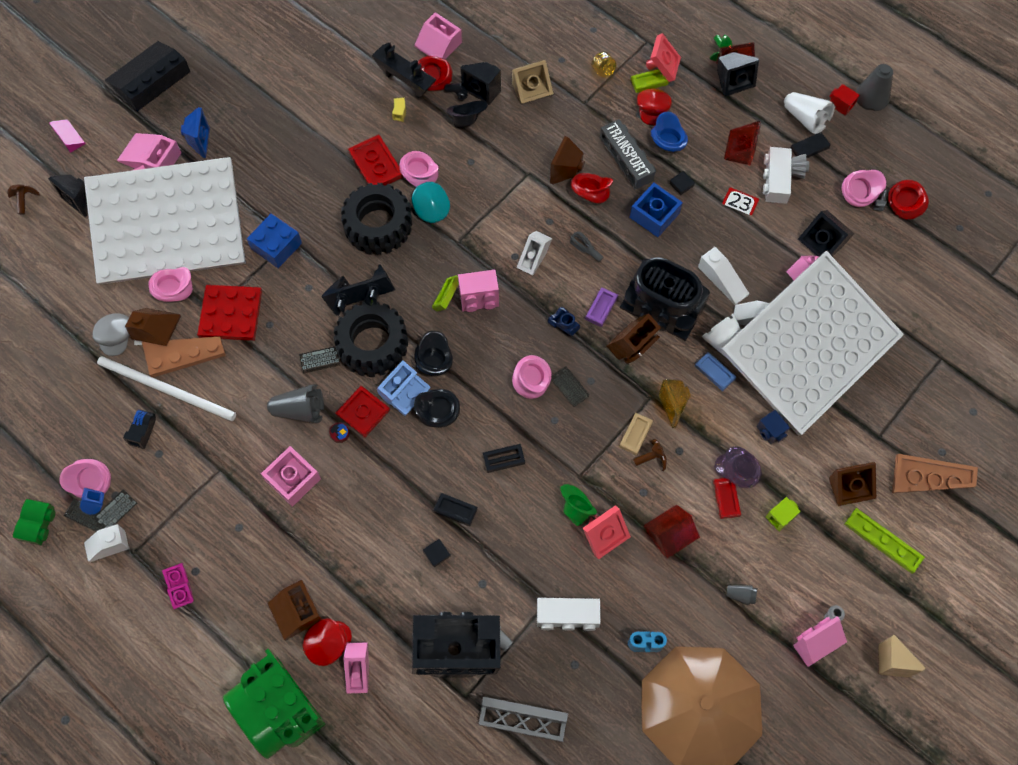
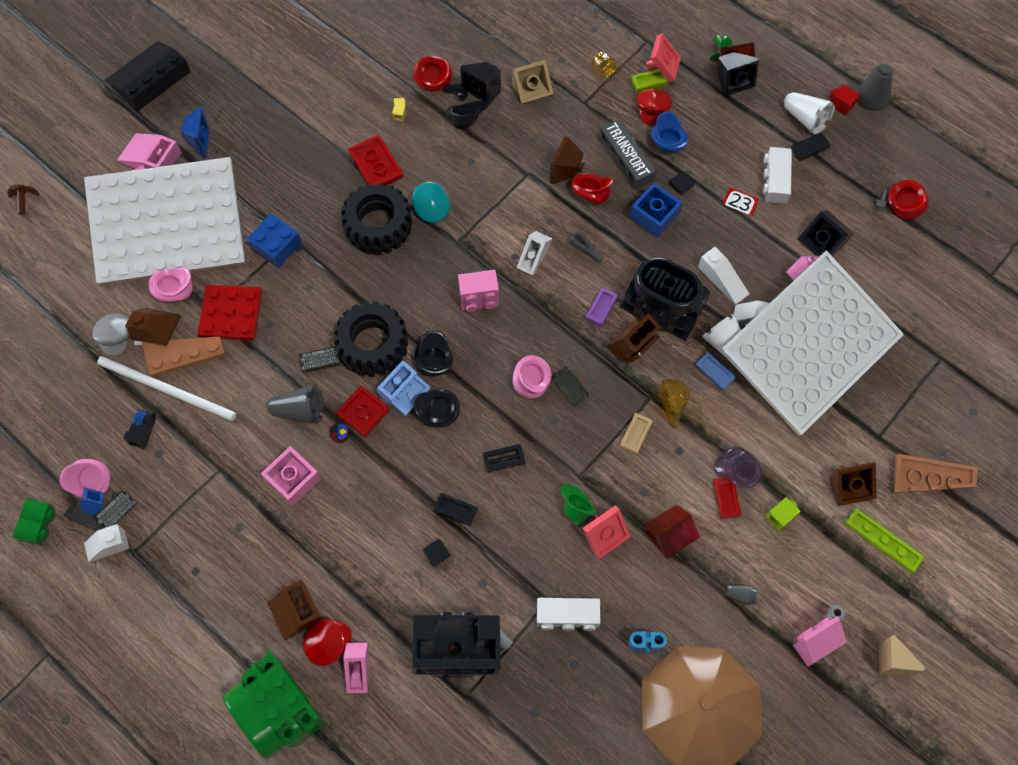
(67, 134): slope -> none
(71, 191): black slope -> none
(178, 586): dark pink slope -> none
(368, 290): black hose -> none
(406, 71): black hose -> none
(418, 168): bright pink piece -> none
(438, 37): bright pink slope -> none
(446, 293): lime tile -> none
(523, 710): light grey fence -> none
(564, 321): dark blue plate -> none
(657, 452): reddish brown plant -> none
(742, 143): clear red slope -> none
(773, 428): dark blue brick -> none
(799, 166): light grey piece -> none
(863, 187): bright pink piece -> none

